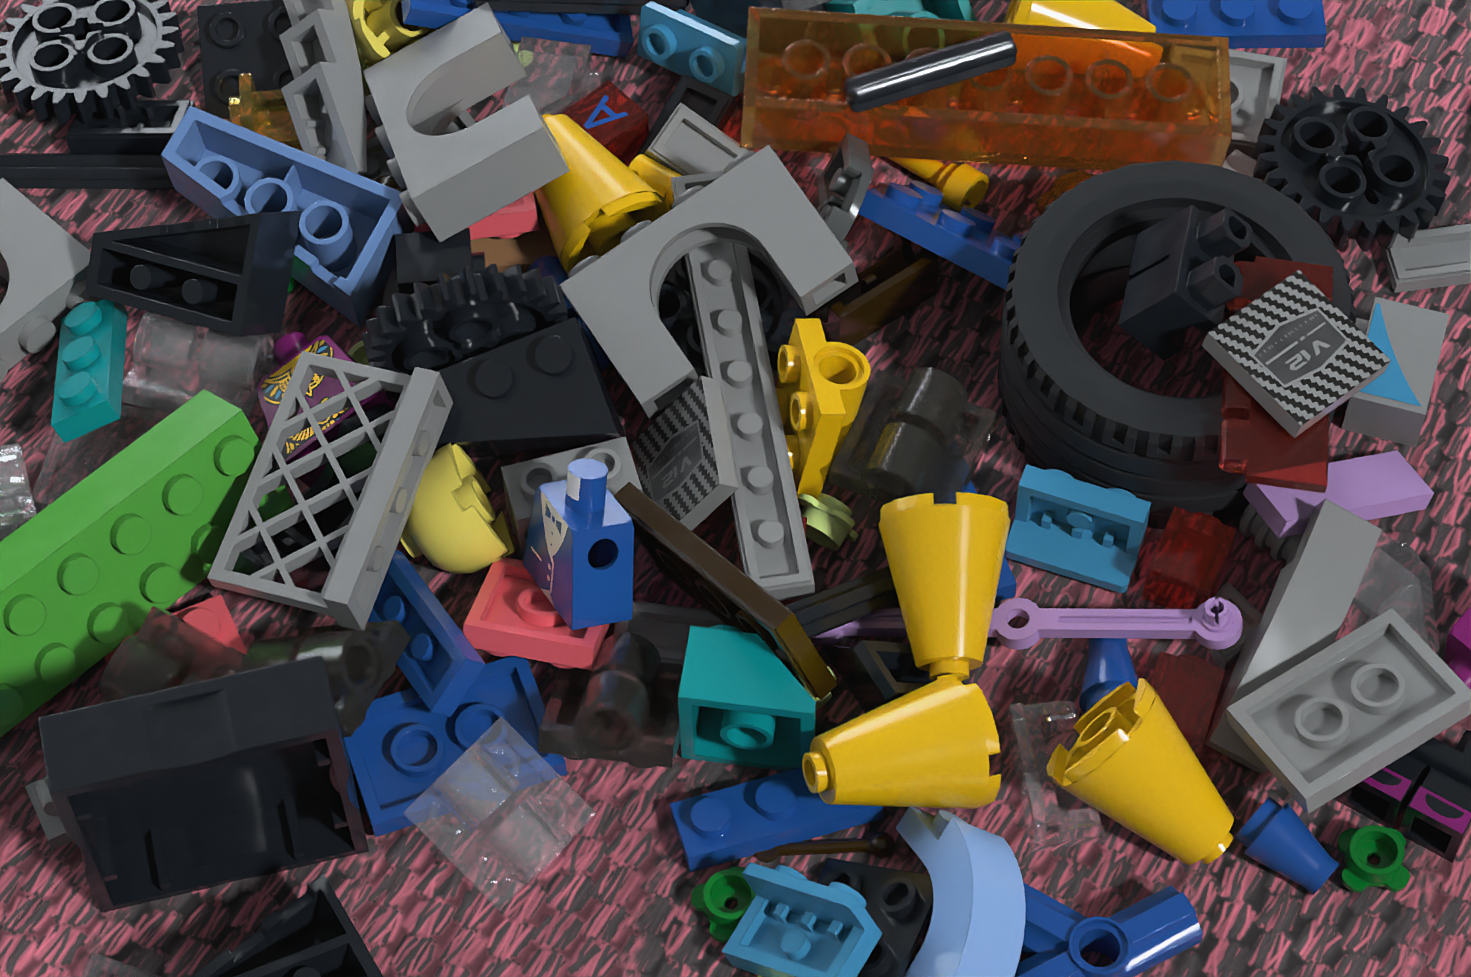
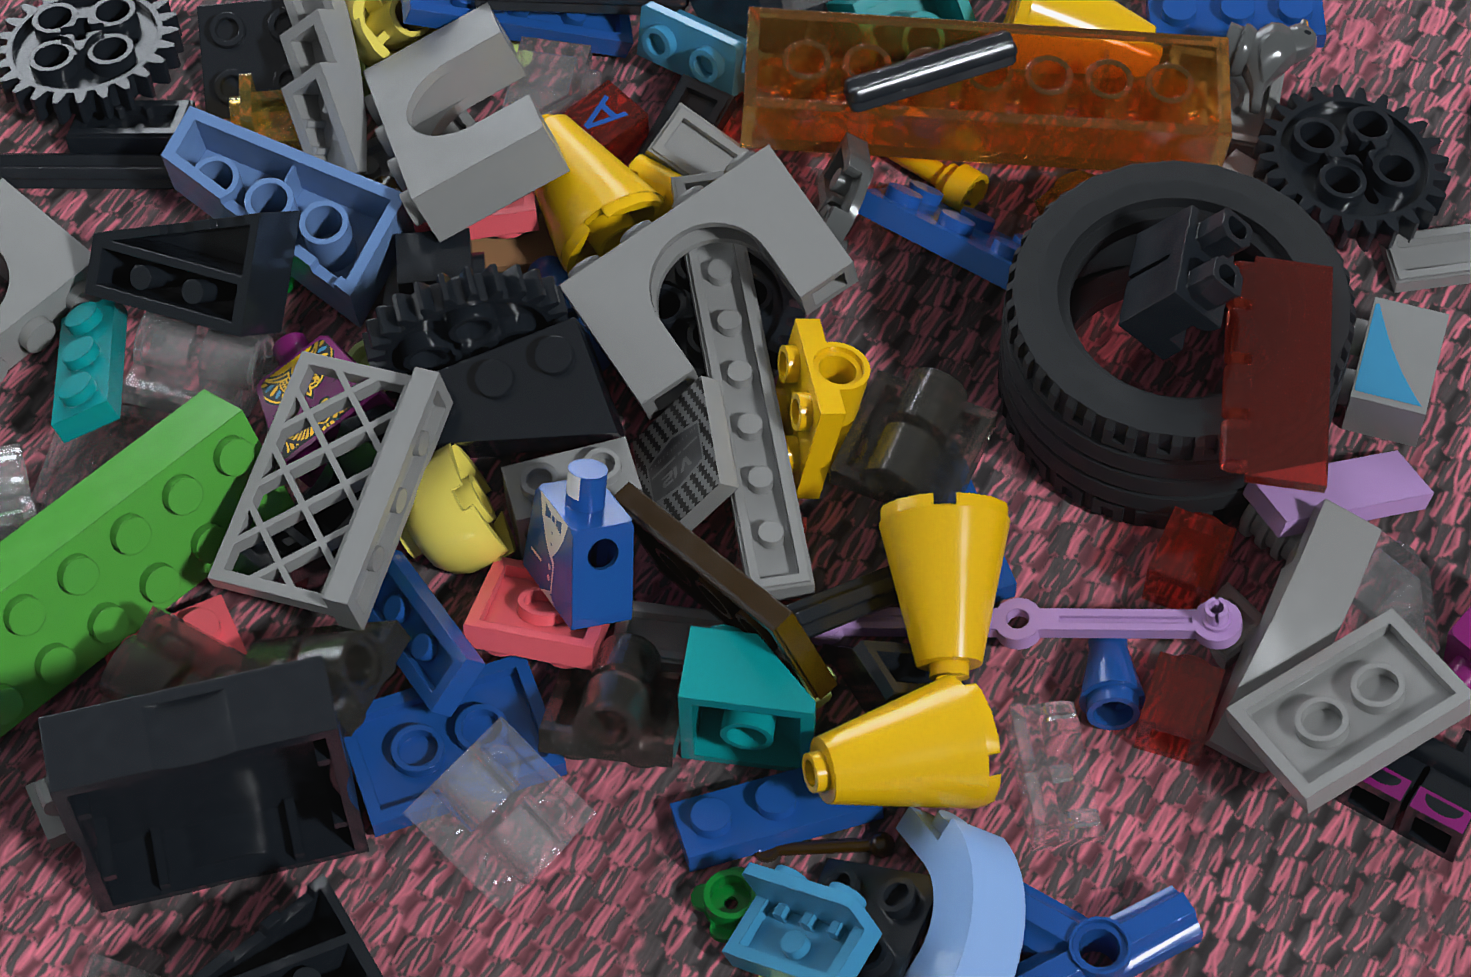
(827, 520): yellowish green plate -> none
(880, 295): dark brown hinge -> none
(1077, 528): dark azure bracket -> none
(1144, 775): yellow cone -> none
(1267, 54): none -> dark grey animal
(1286, 845): blue cone -> none
(1296, 353): tile -> none
(1378, 841): green plate -> none

